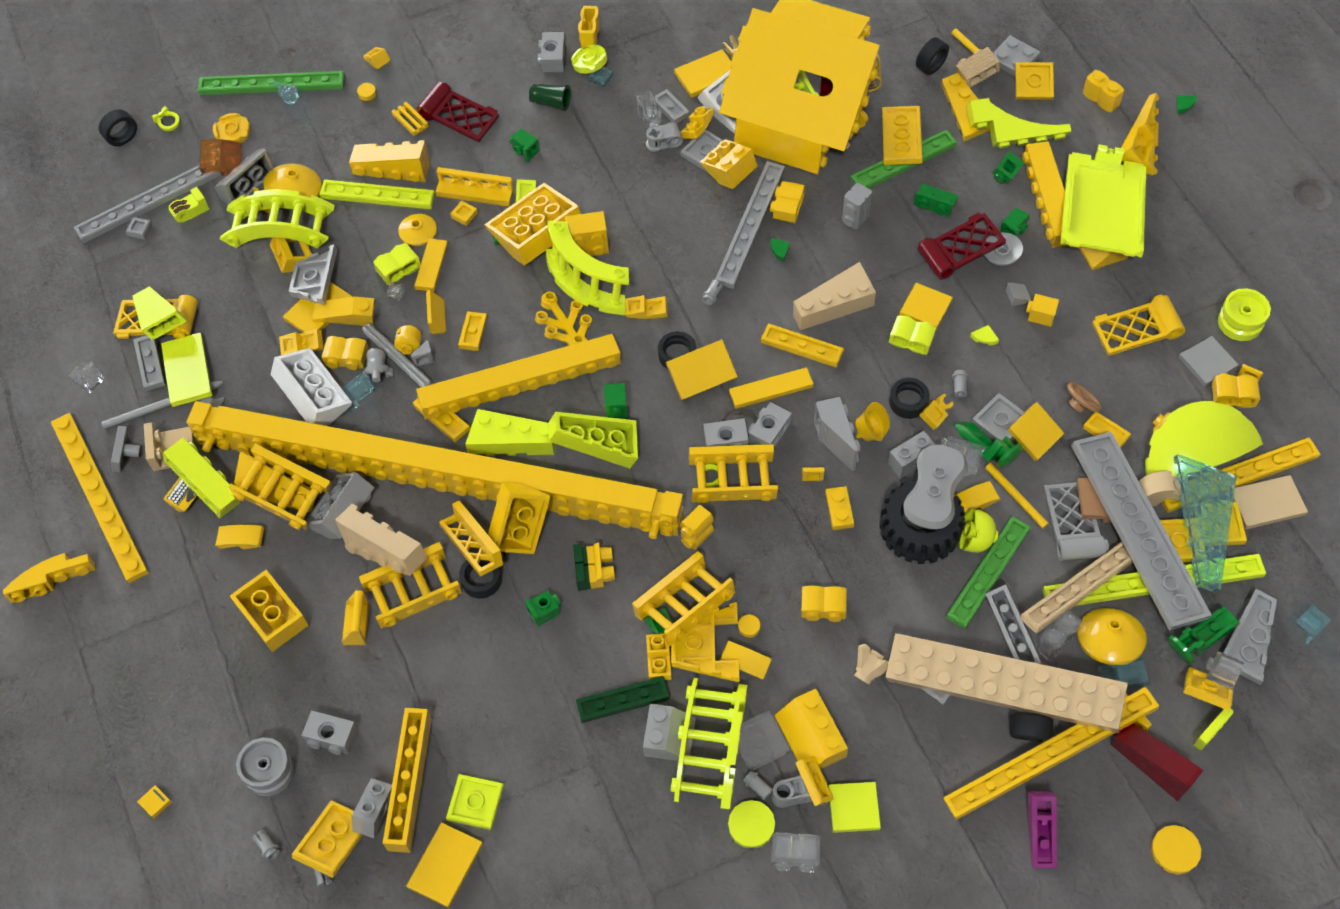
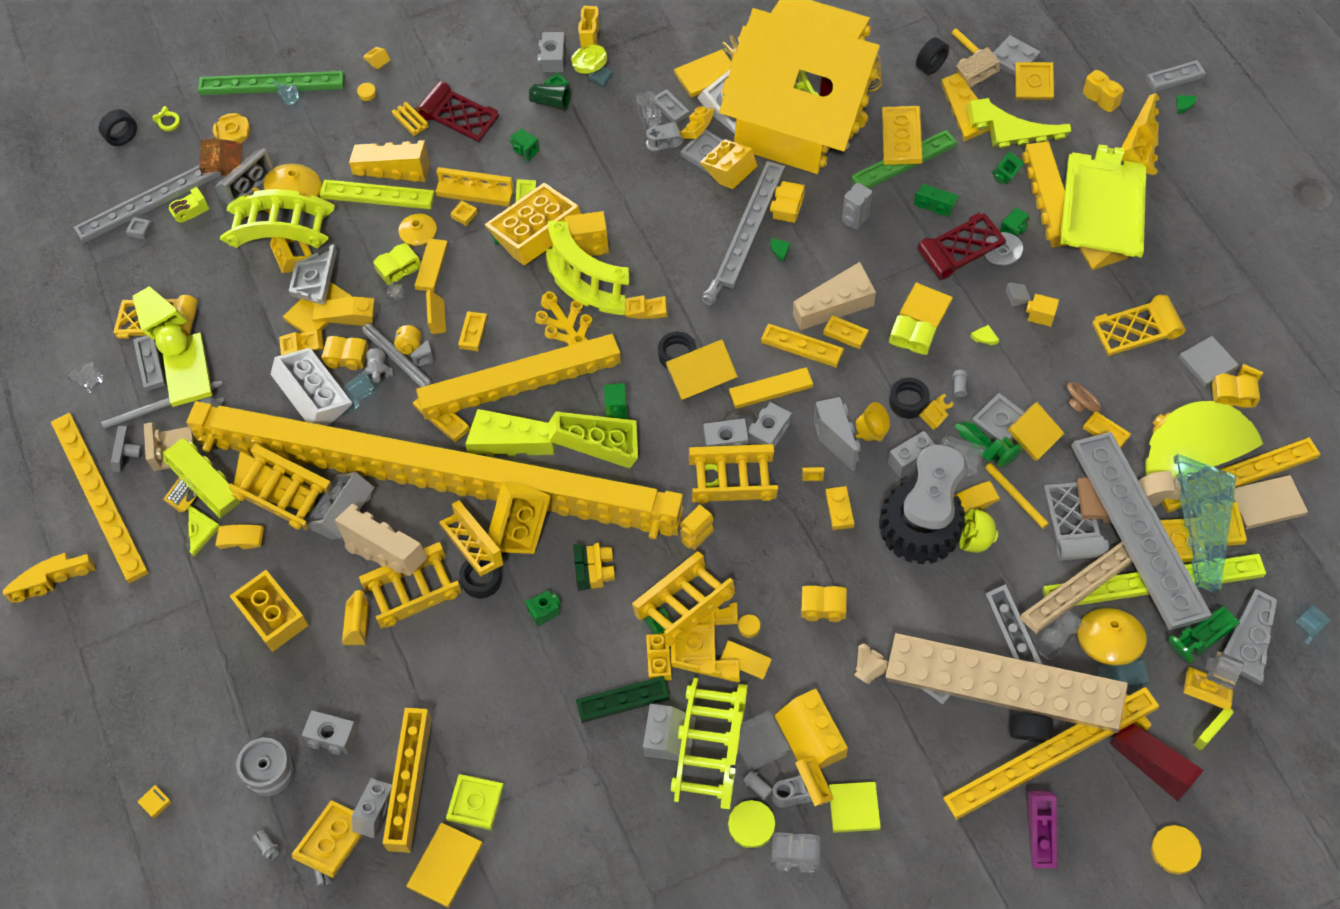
(171, 340): none -> neon yellow hair
(200, 530): none -> neon yellow tile
(556, 79): none -> green tile
(845, 332): none -> yellow plate
(988, 572): bright green tile -> none
(1175, 76): none -> light grey tile
(1244, 314): neon yellow wheel -> none

